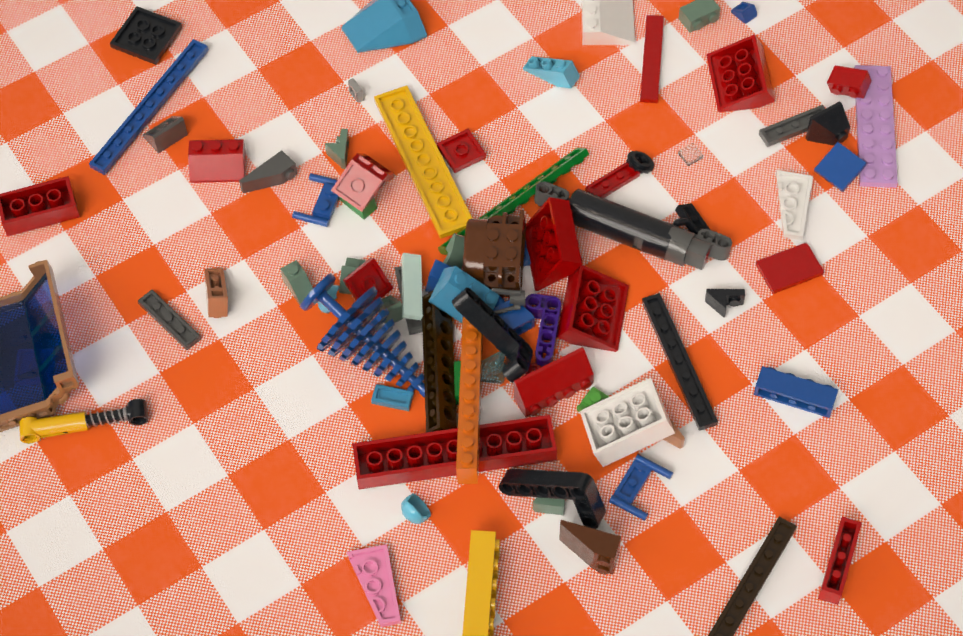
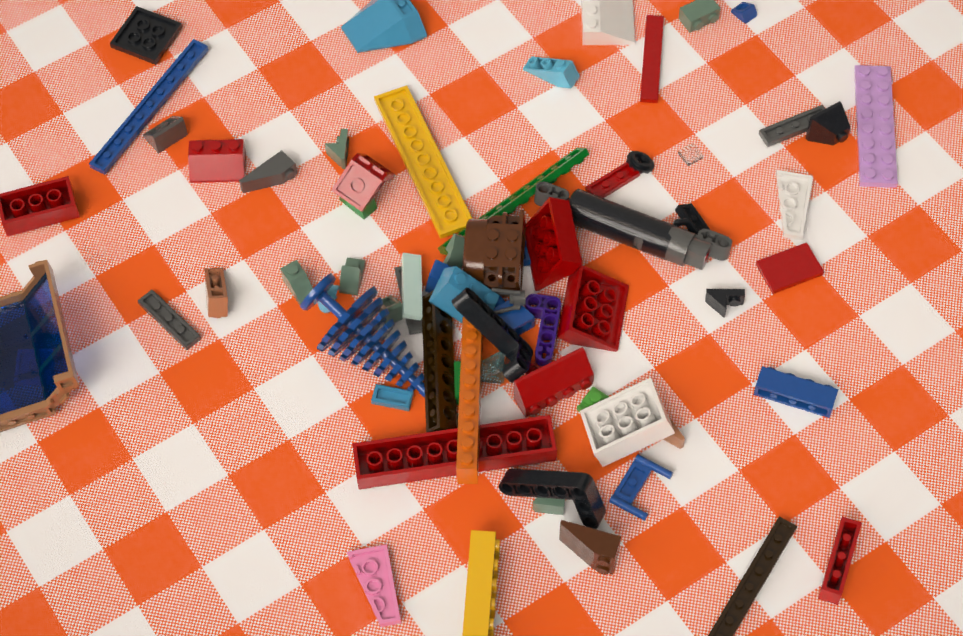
(33, 429): piece -> none
(324, 205): blue plate -> none
(355, 90): light grey tile -> none
(366, 277): red plate -> none
(415, 509): medium azure hair -> none
(461, 150): red plate -> none
(679, 362): black plate -> none
(740, 76): red slope -> none
(840, 167): blue tile -> none
(849, 81): red brick -> none

